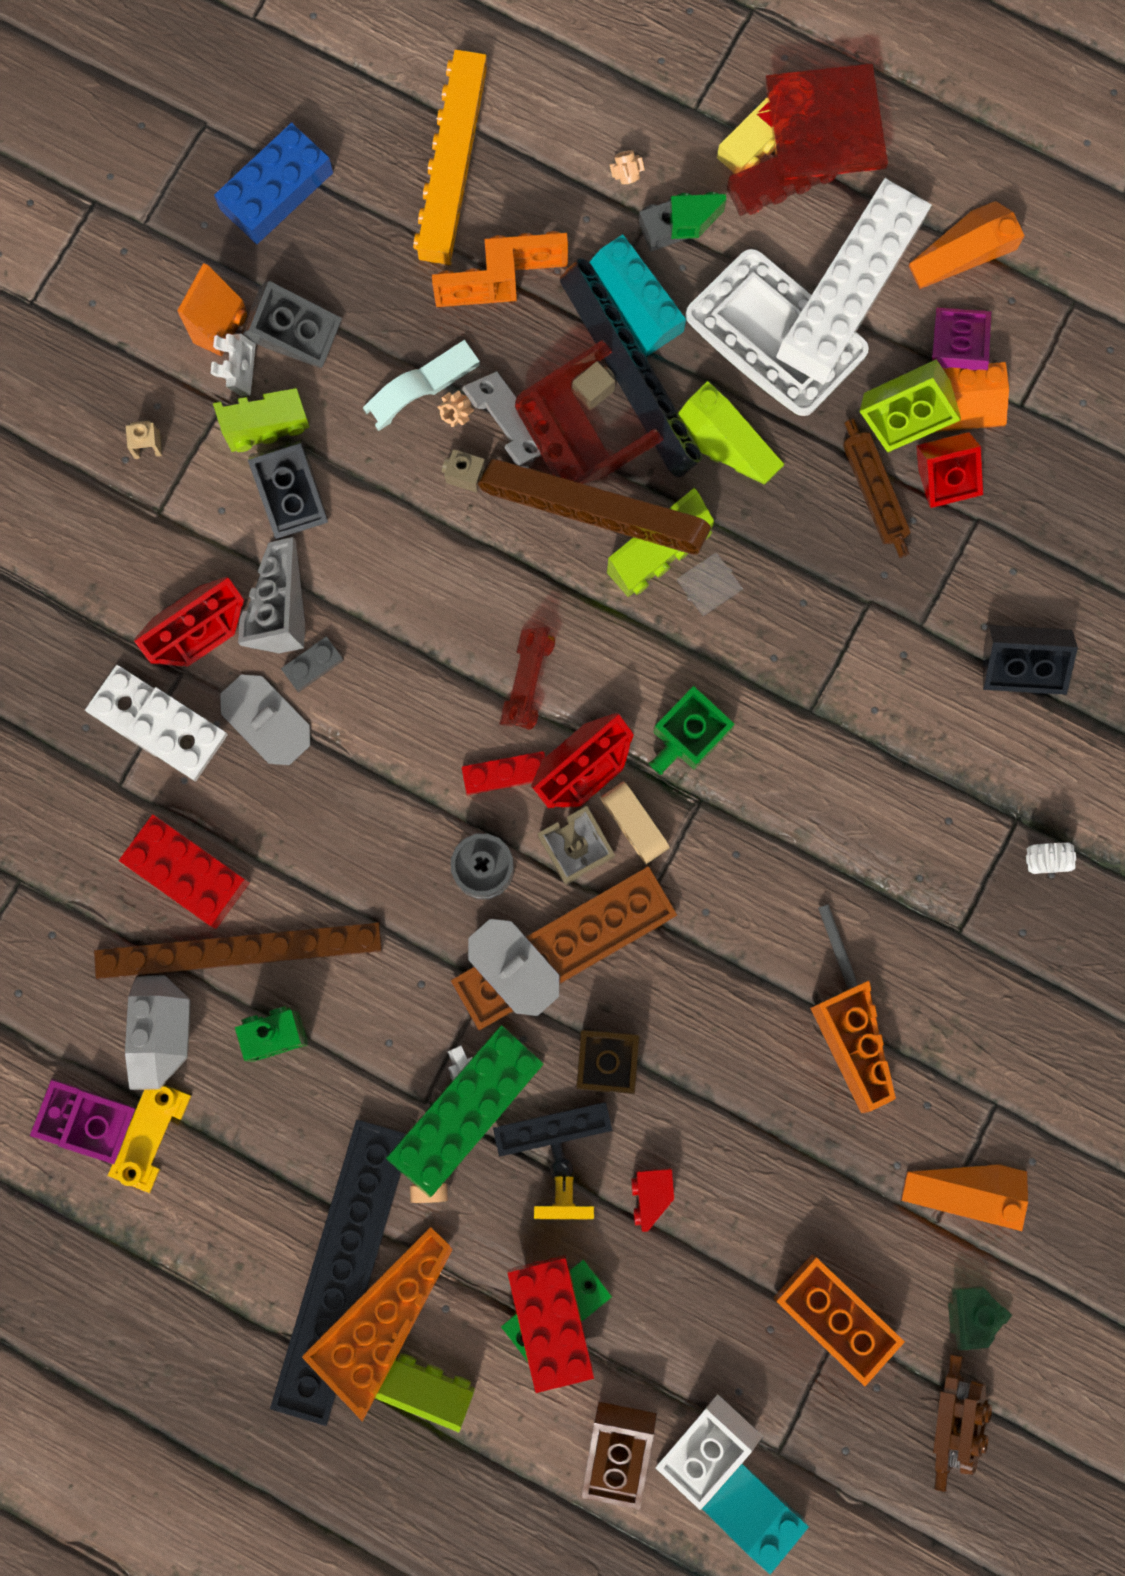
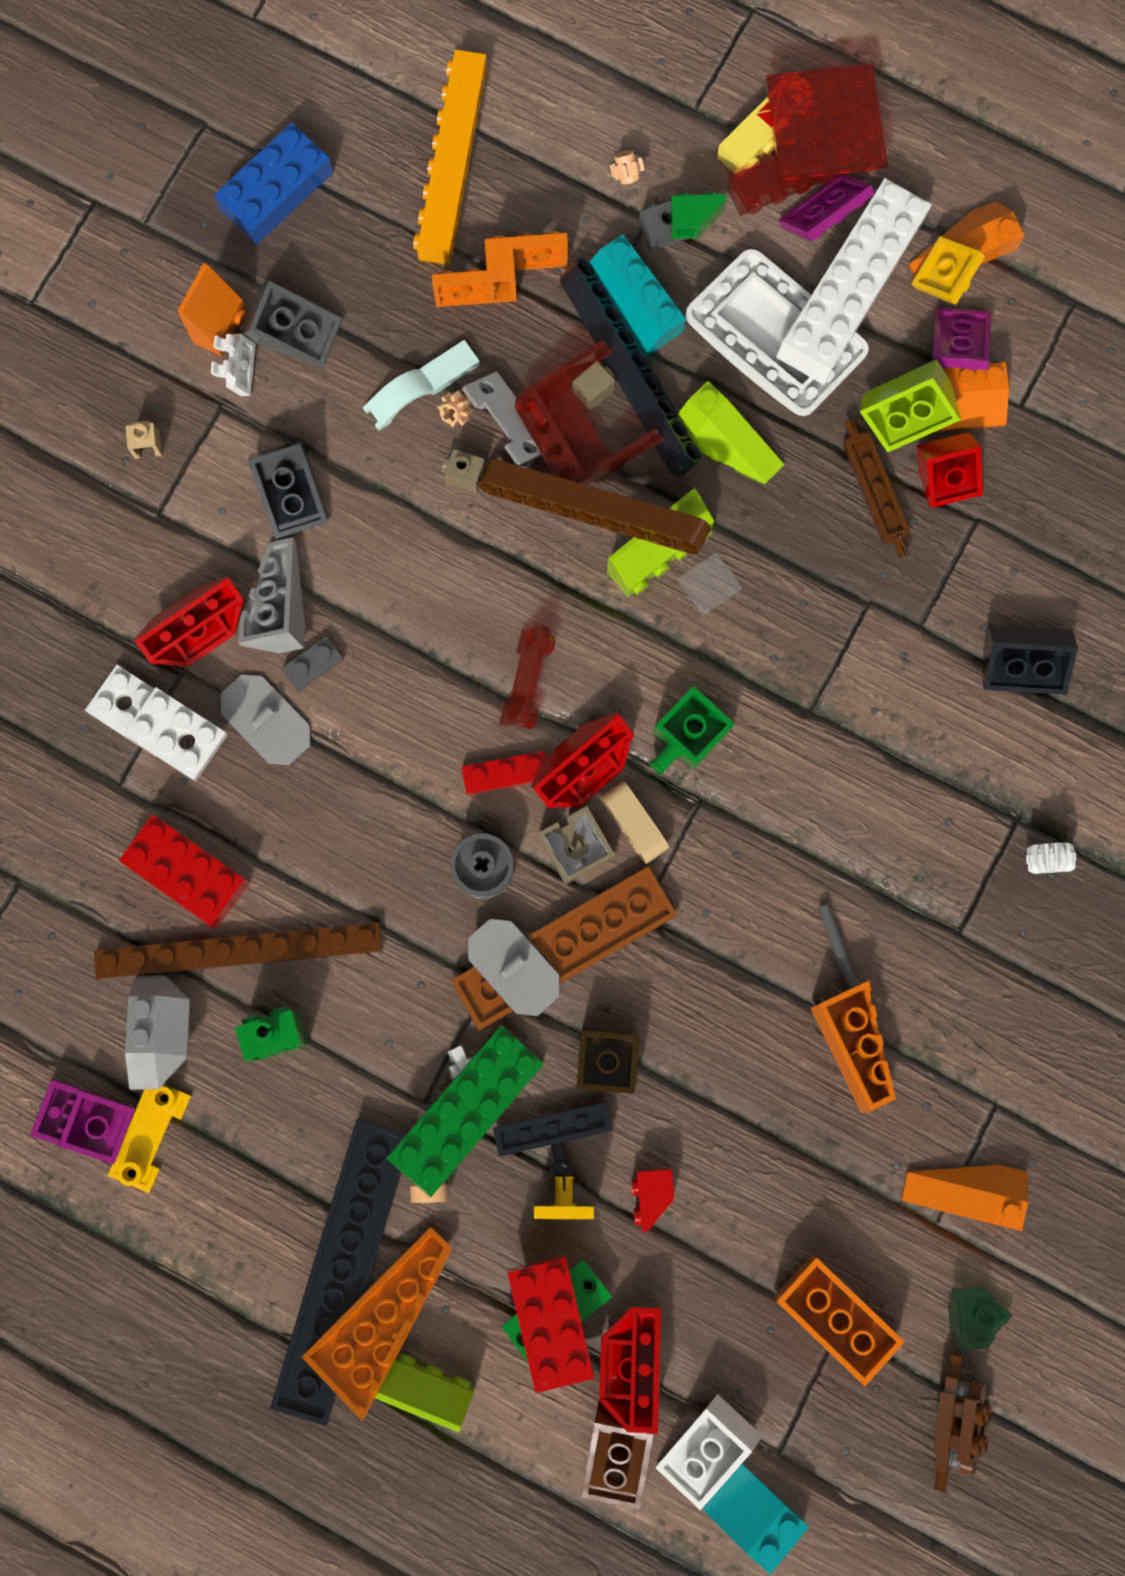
(261, 420): lime wedge -> none
(632, 1370): none -> red wedge
(826, 207): none -> magenta plate
(948, 270): none -> yellow tile

